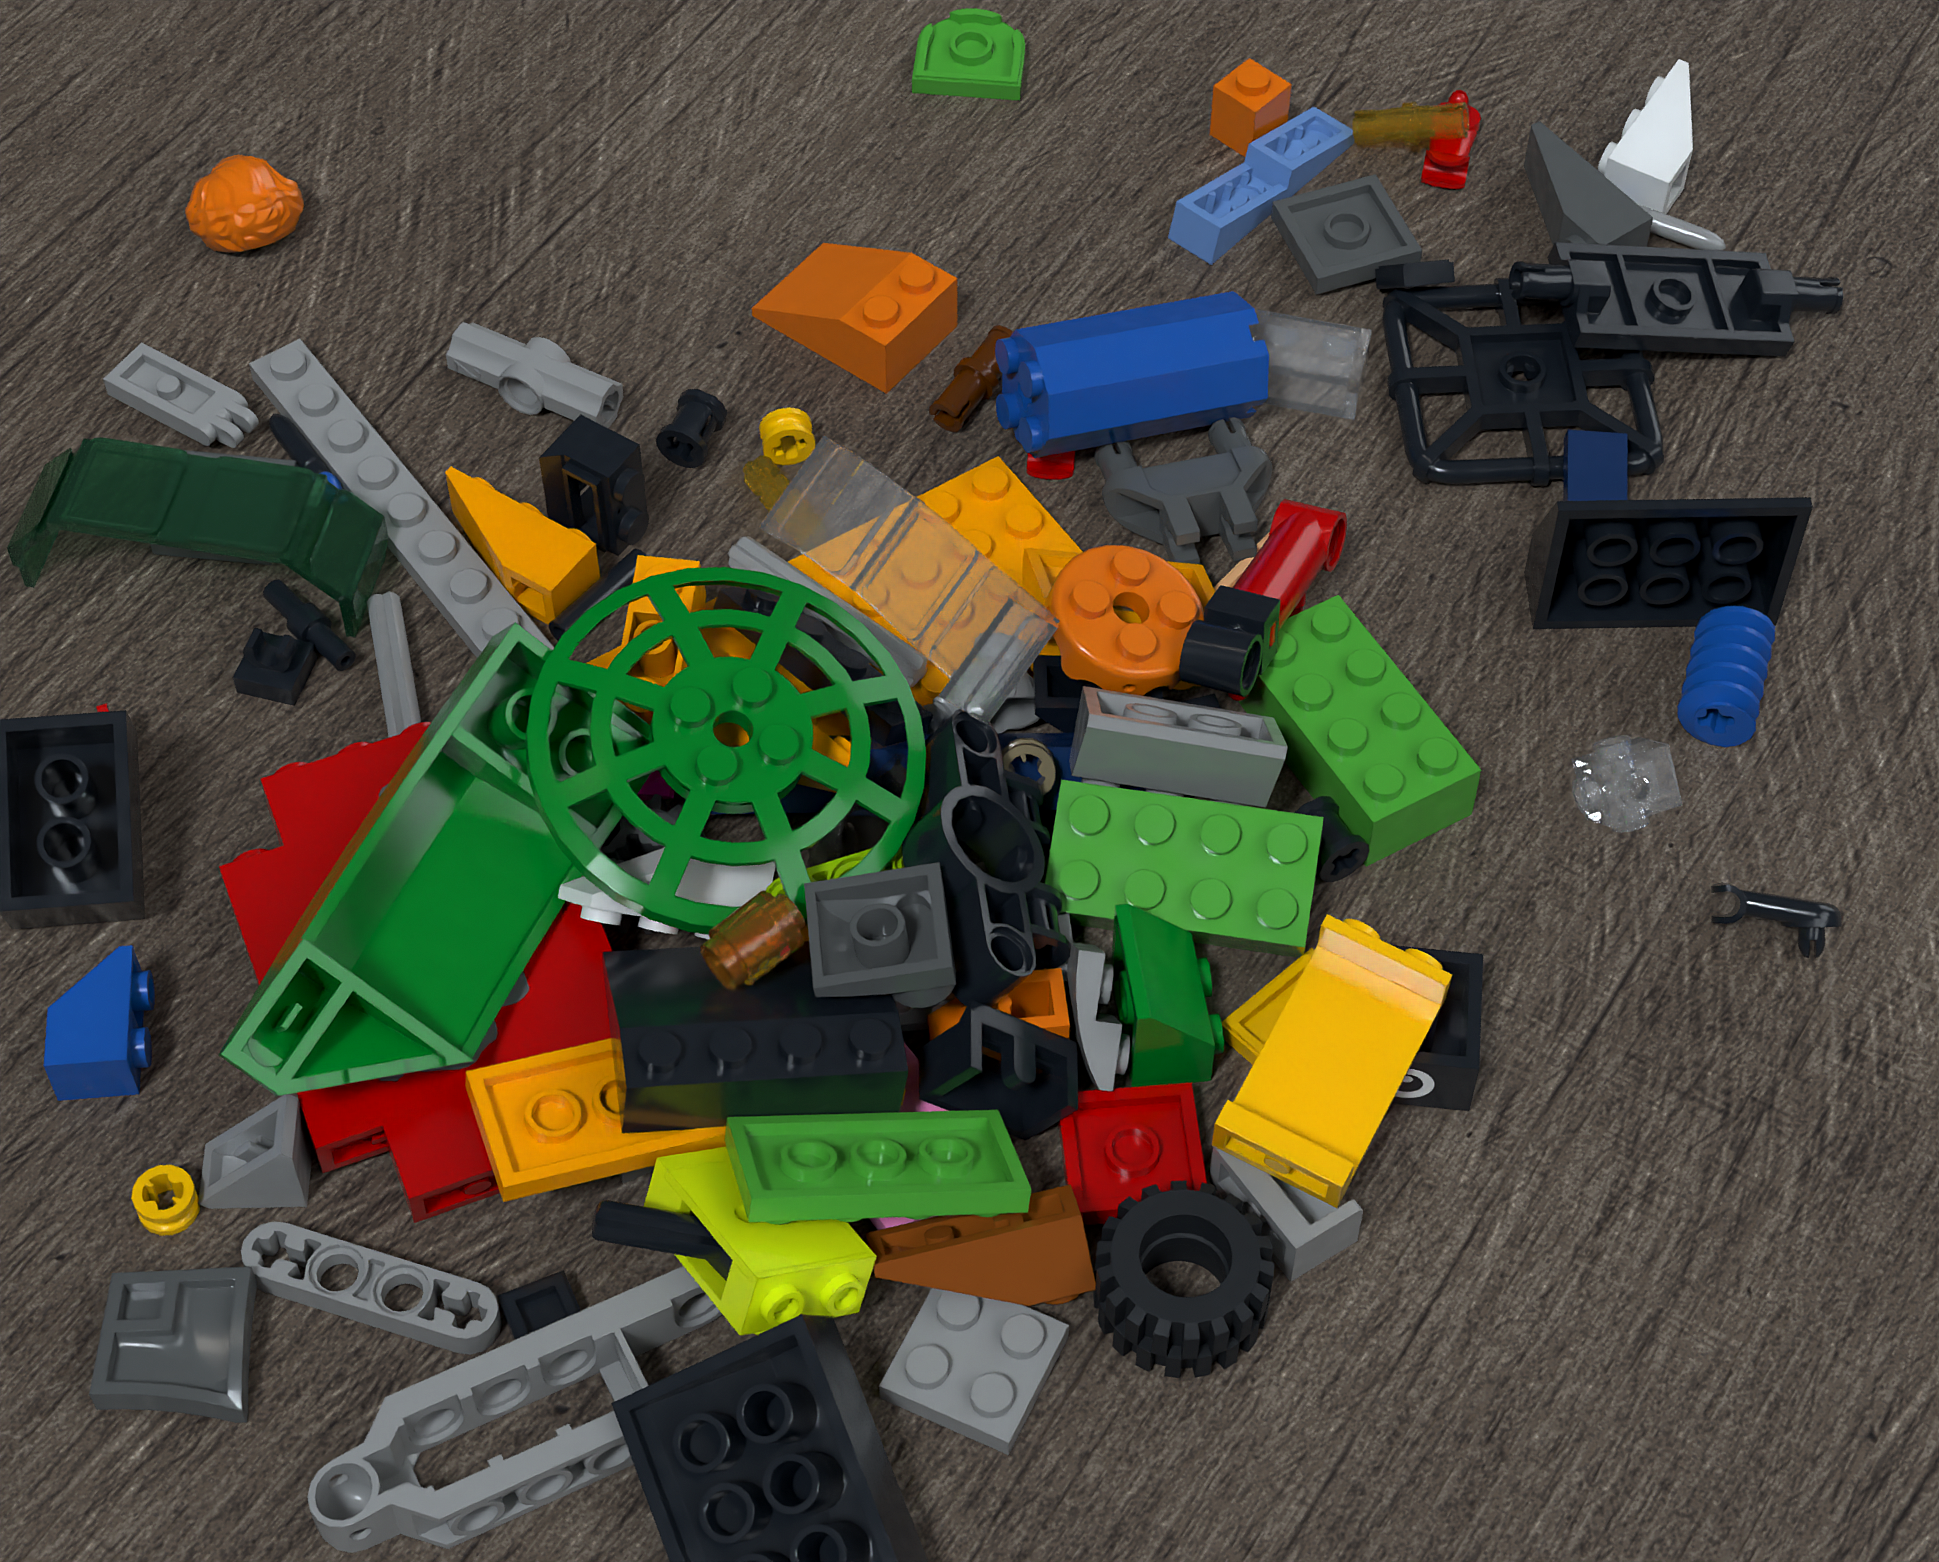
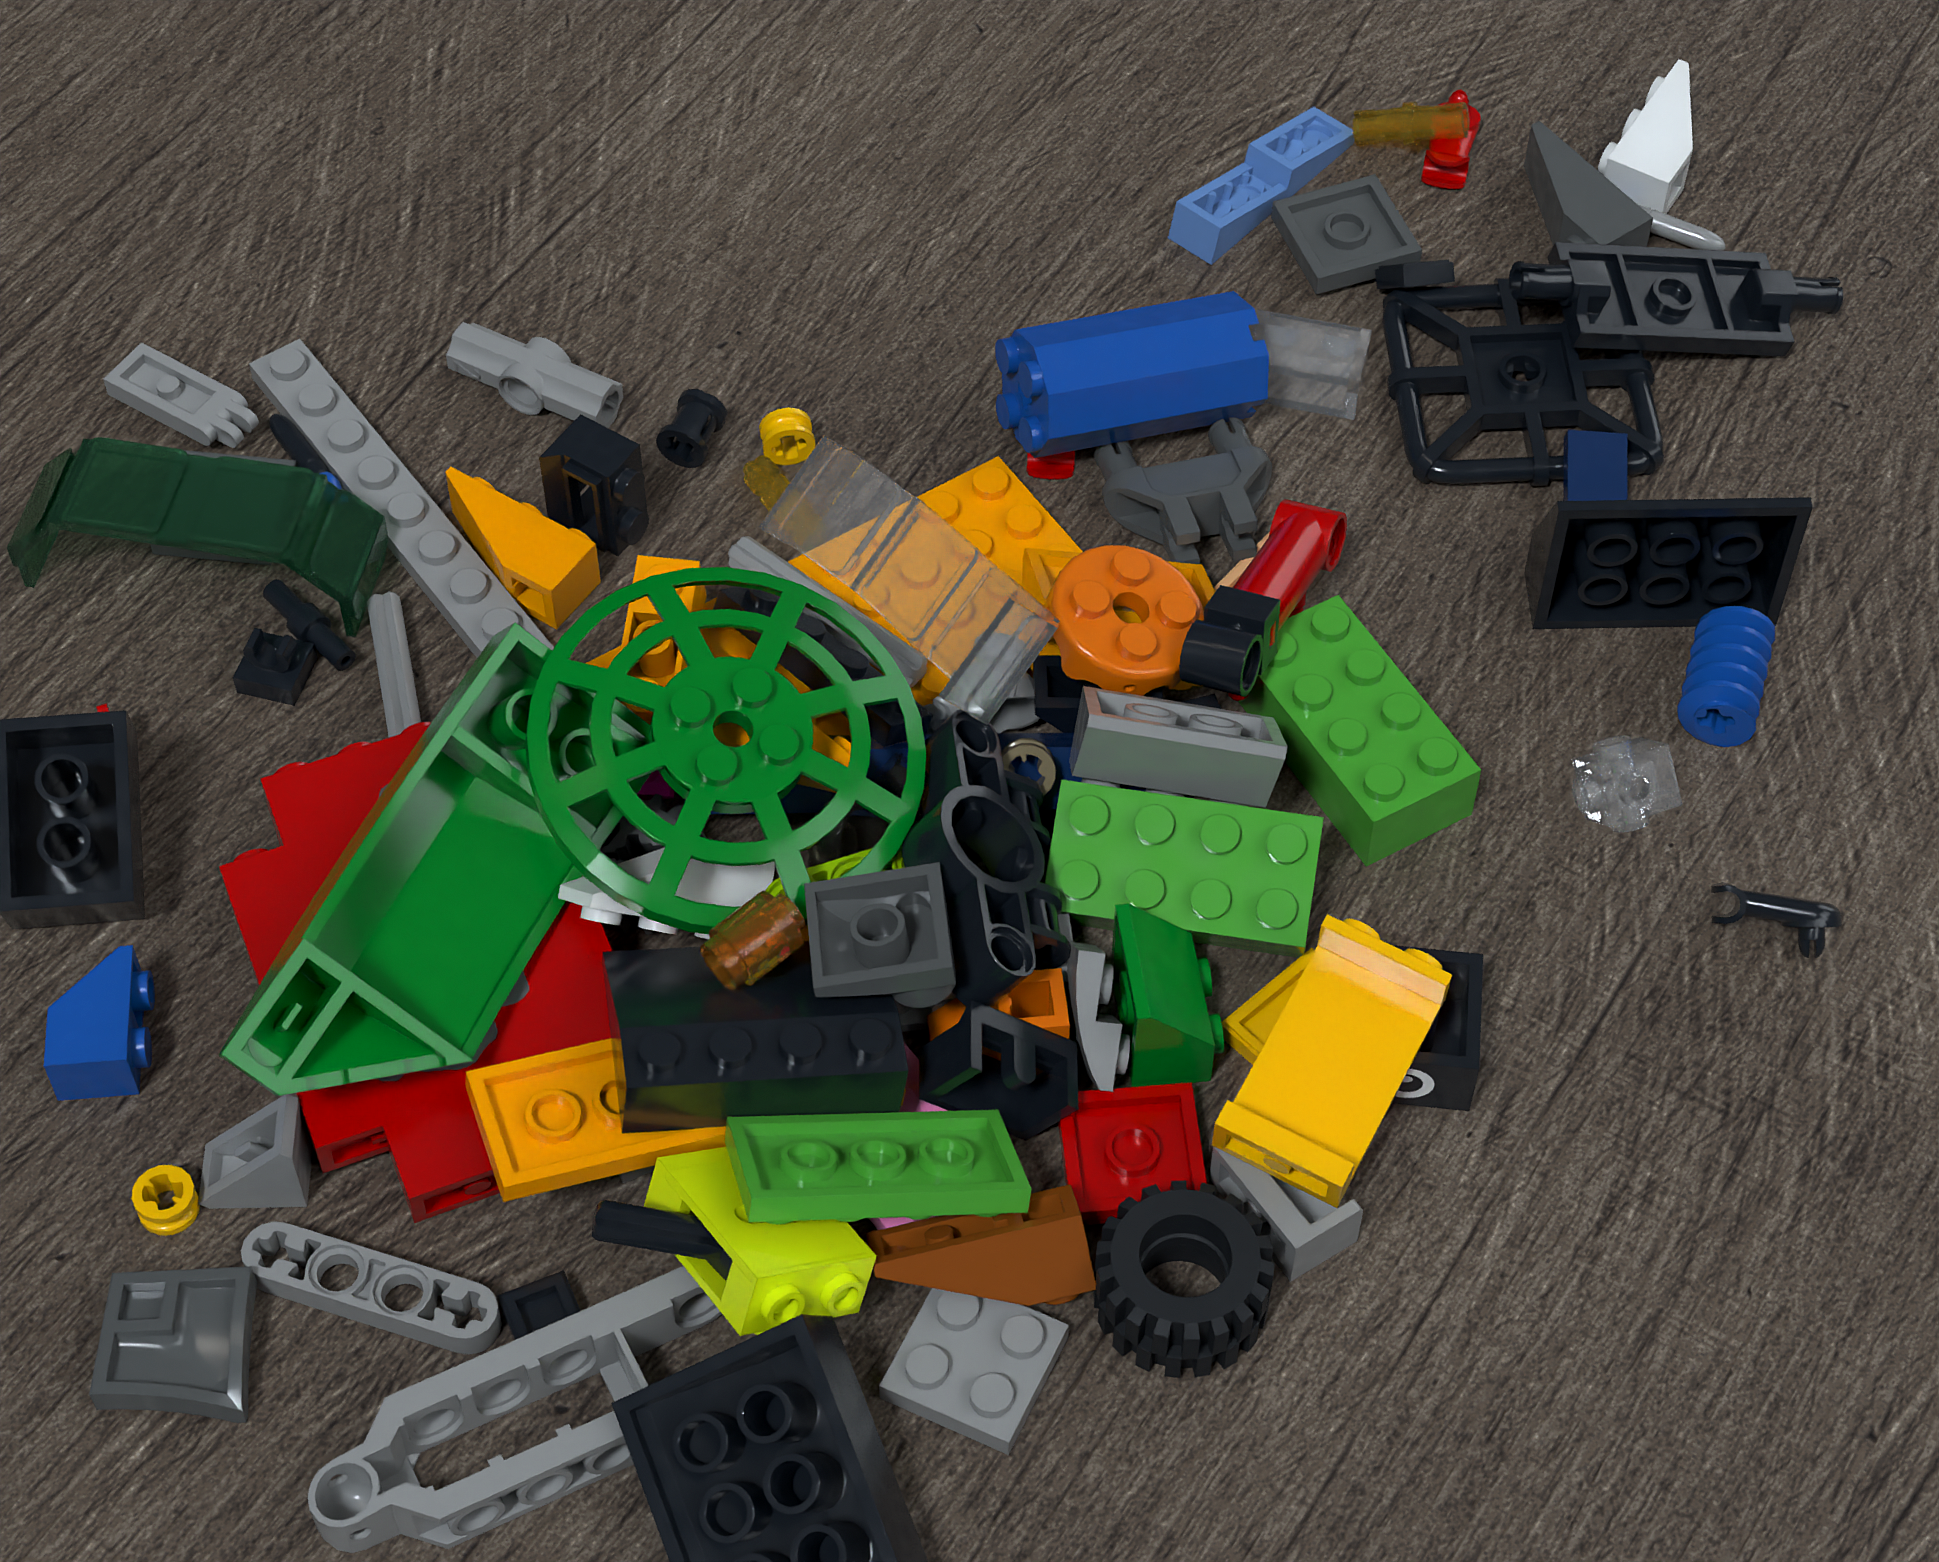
(243, 205): orange hair -> none
(615, 579): black piece -> none
(864, 309): orange slope -> none
(970, 57): bright green tile -> none
(973, 381): reddish brown pin -> none
(1248, 105): orange brick -> none
(1339, 850): black bush -> none

